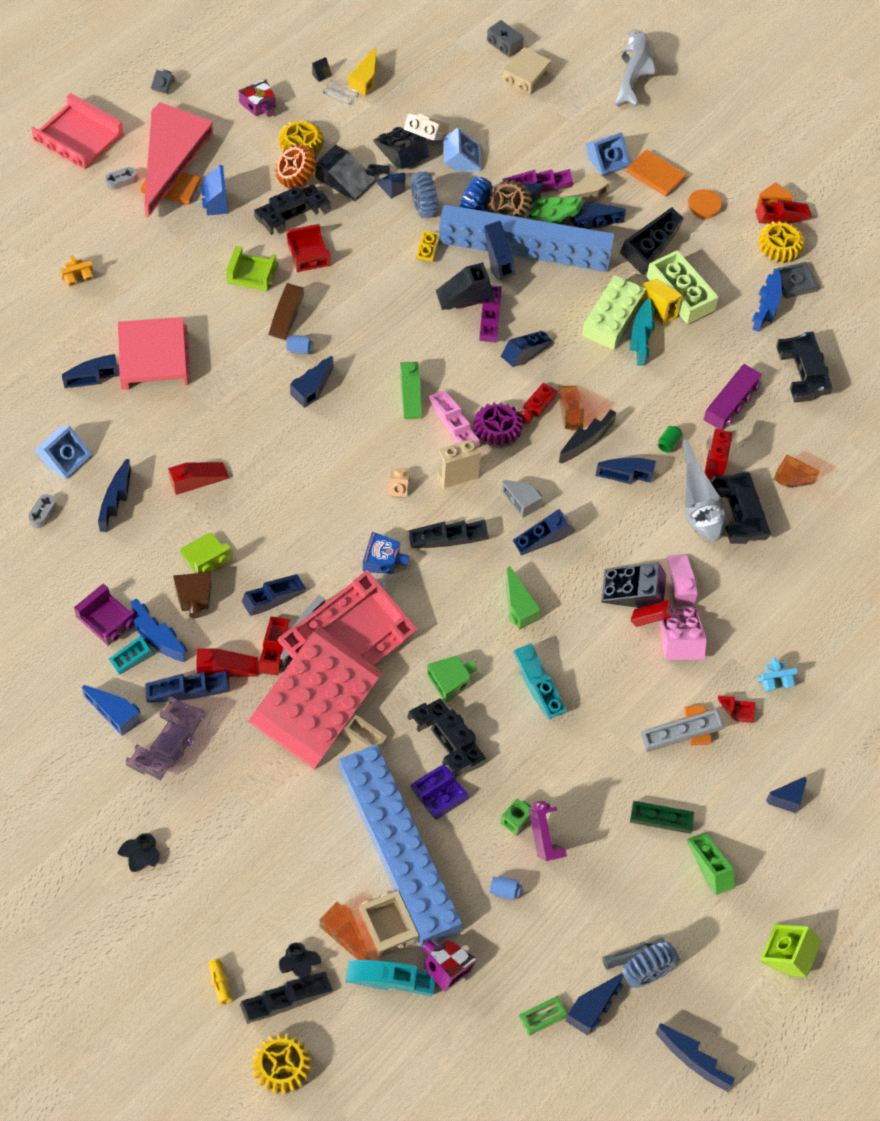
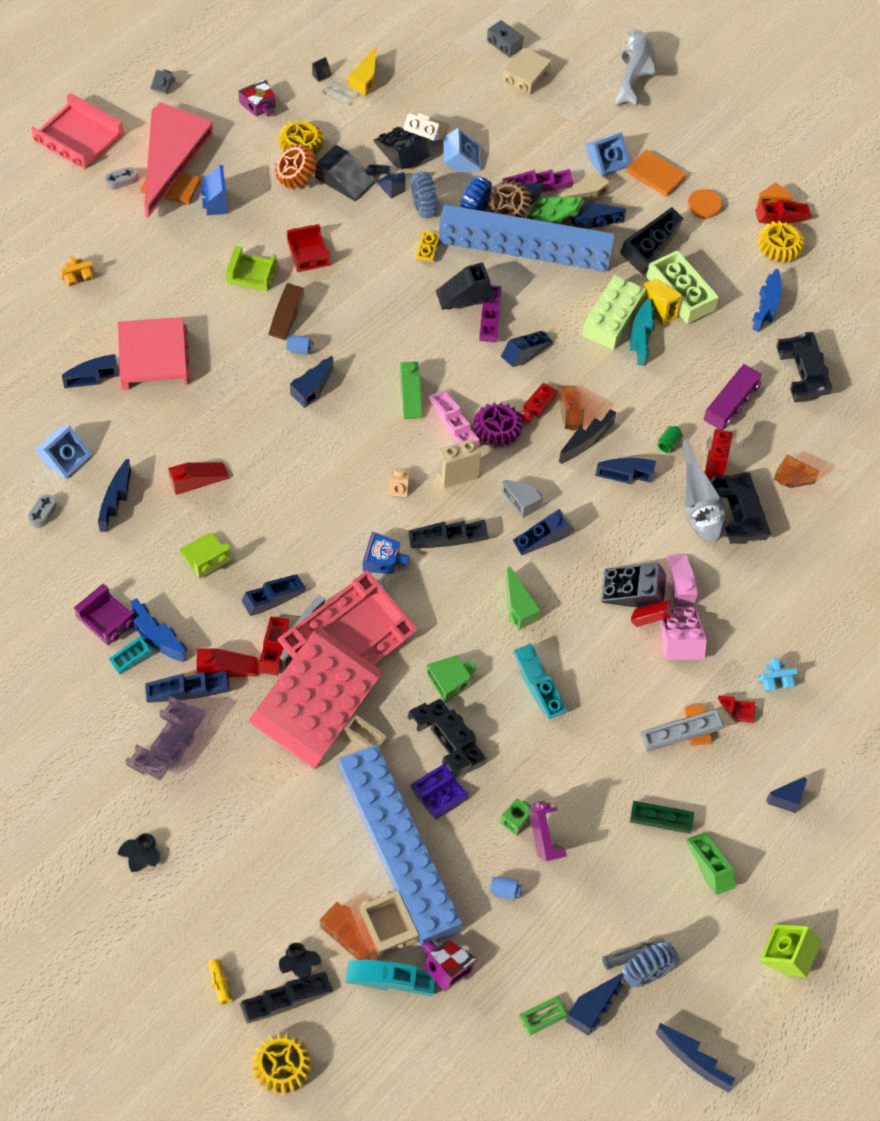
(114, 709): blue slope -> none
(193, 592): reddish brown torso -> none
(289, 205): black bracket -> none
(499, 251): dark blue slope -> none
(797, 280): dark grey tile -> none

